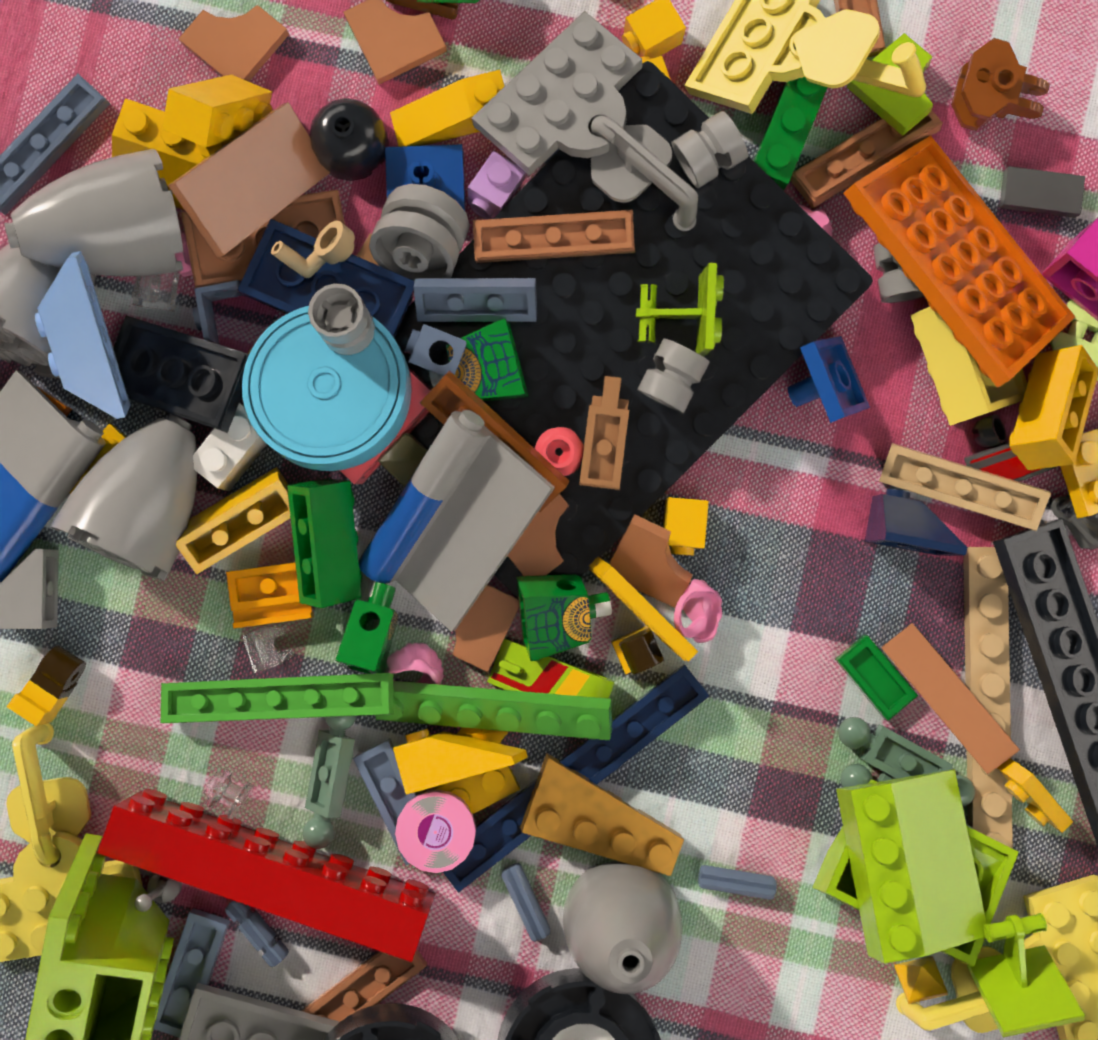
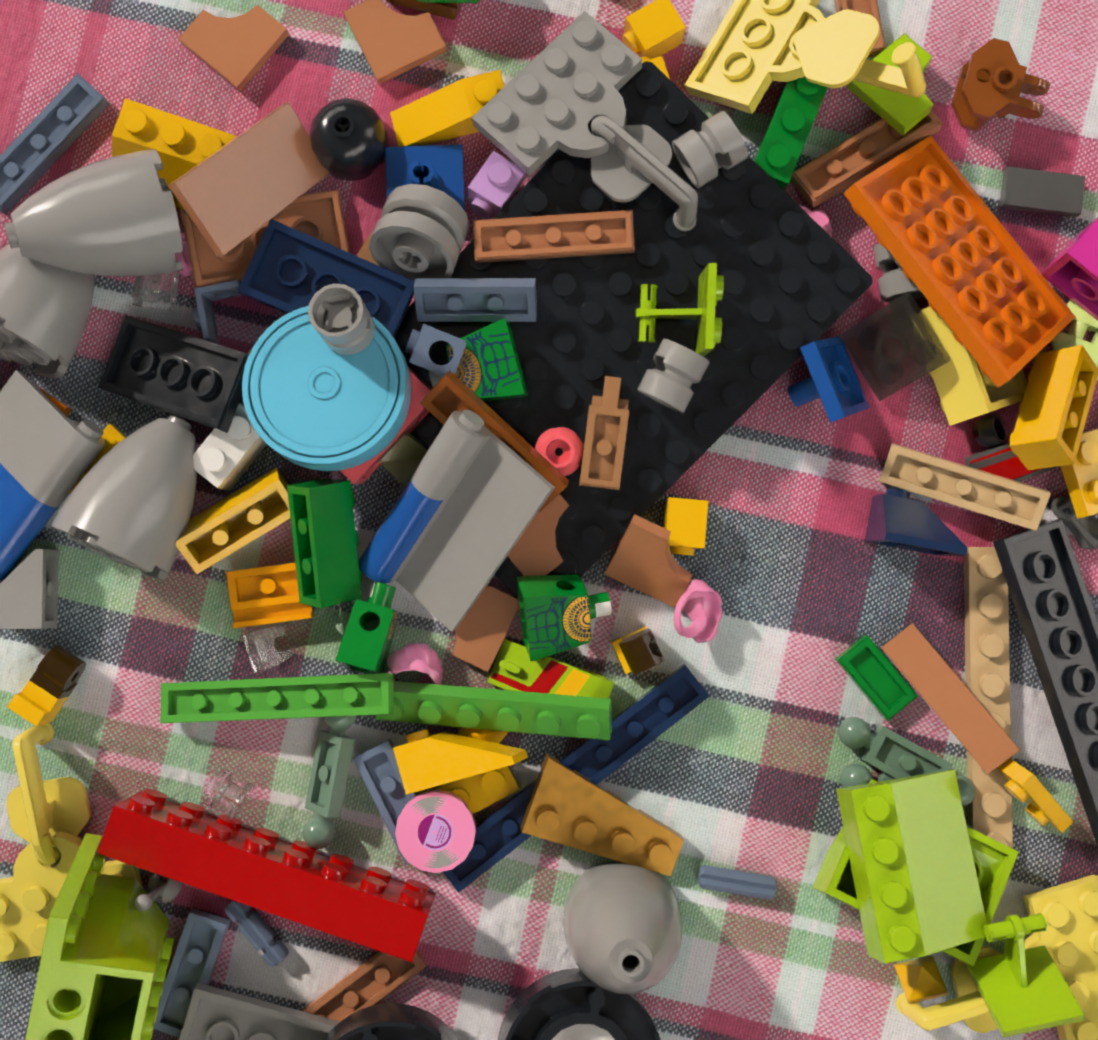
(80, 339): light blue wedge -> none
(215, 109): yellow brick -> none
(332, 246): tan plate -> none
(525, 902): sand blue axle -> none
(642, 609): yellow tile -> none
(894, 346): none -> clear smoke plate

